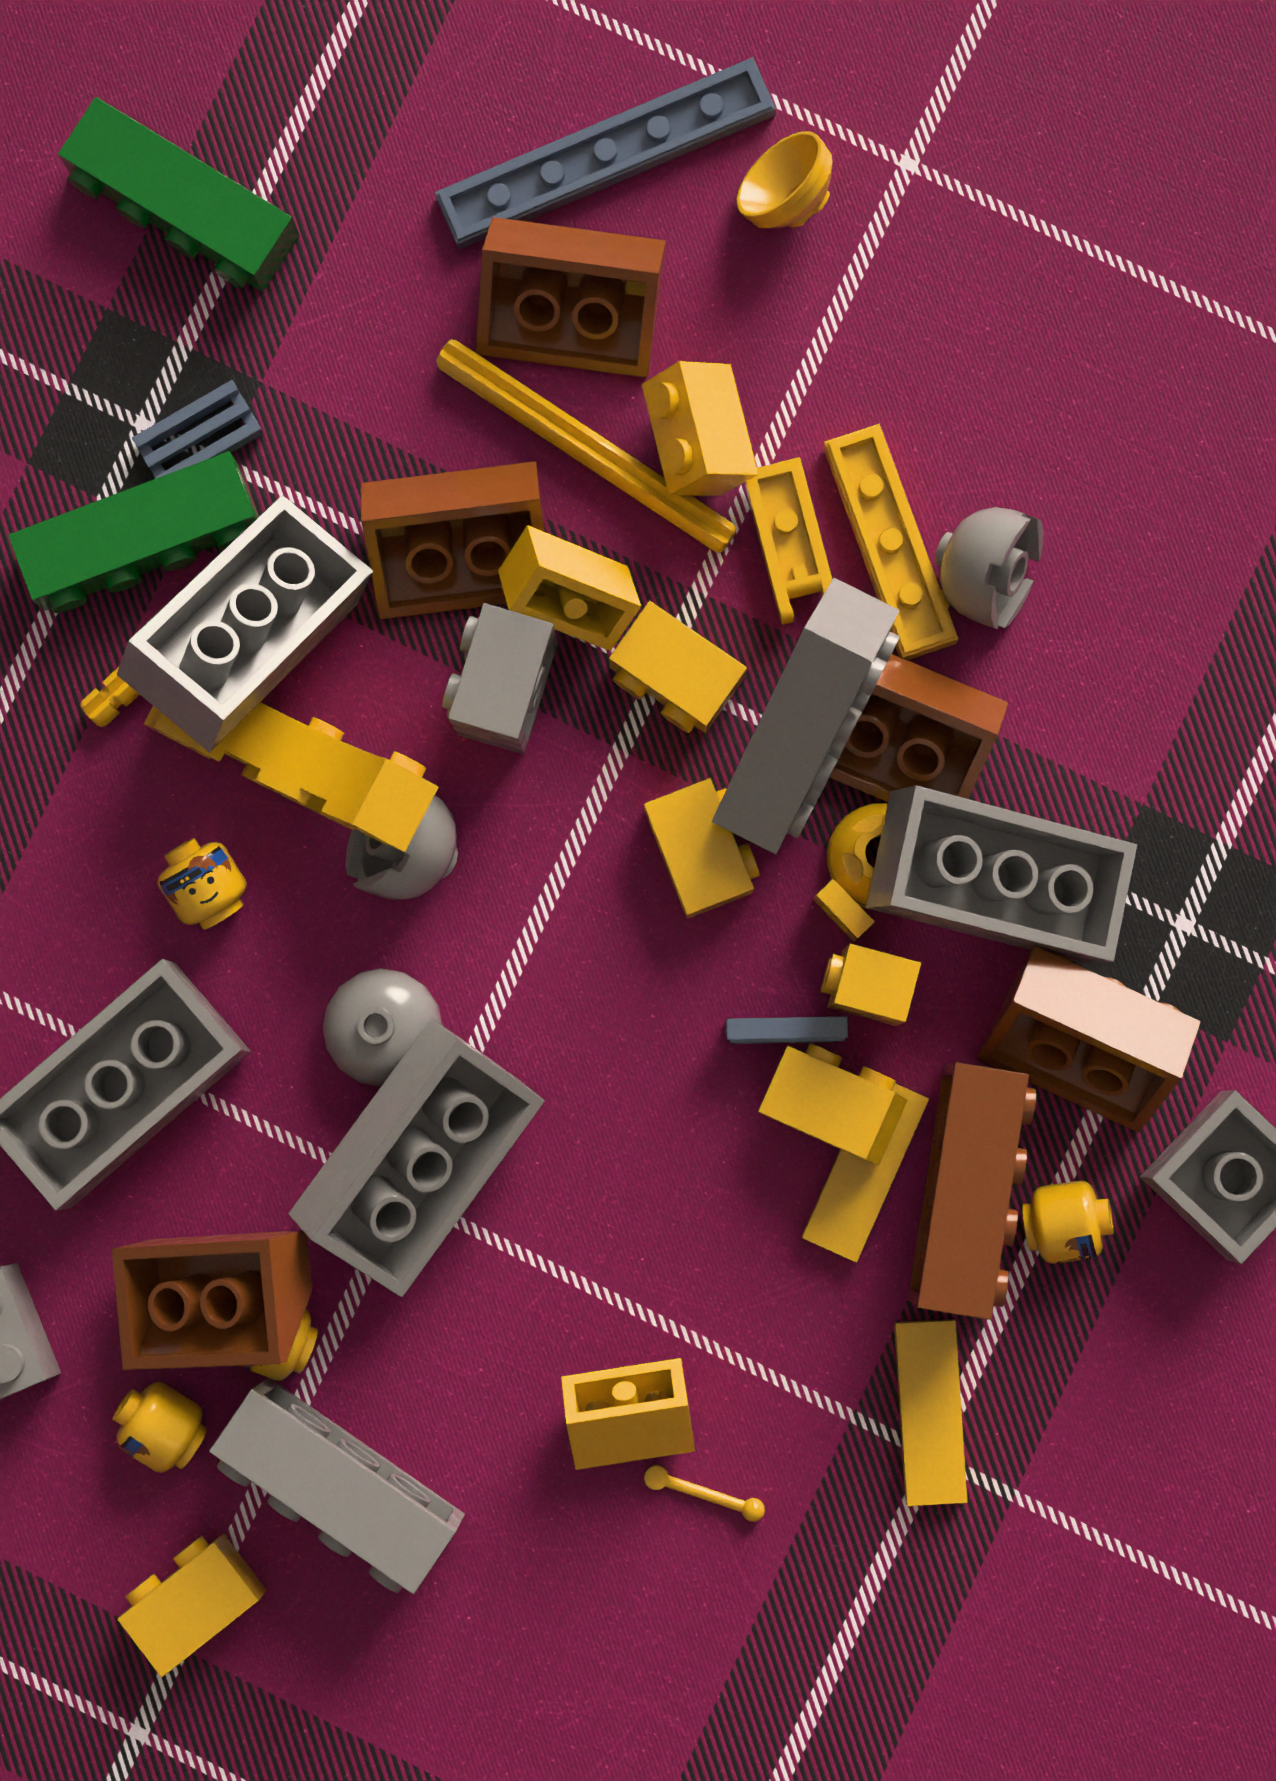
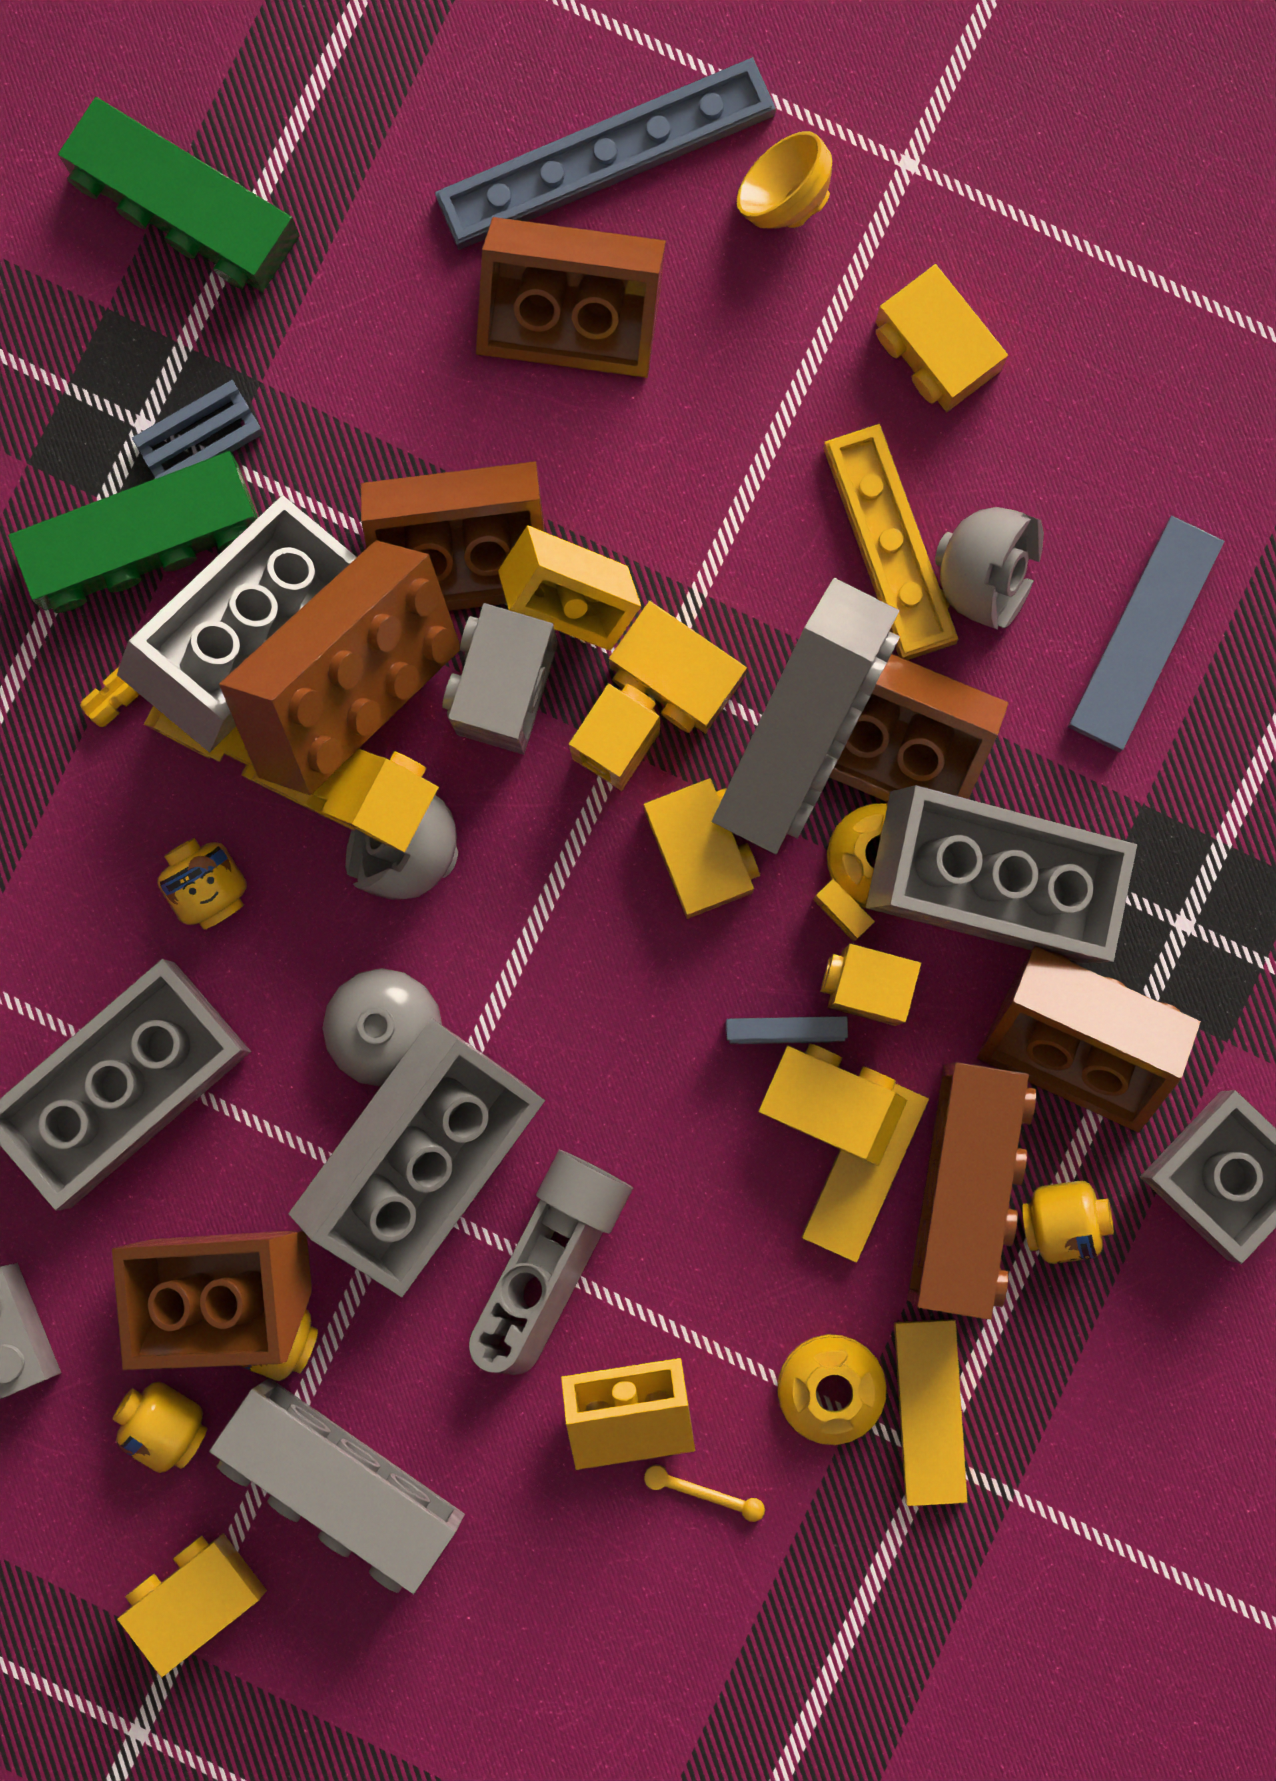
(341, 666): none -> dark orange brick
(576, 1203): none -> light grey beam
(584, 445): yellow axle -> none
(616, 734): none -> yellow brick
(699, 429): yellow brick -> none
(788, 534): yellow hinge -> none
(825, 1357): none -> yellow piece
(939, 339): none -> yellow brick
(1145, 634): none -> sand blue tile

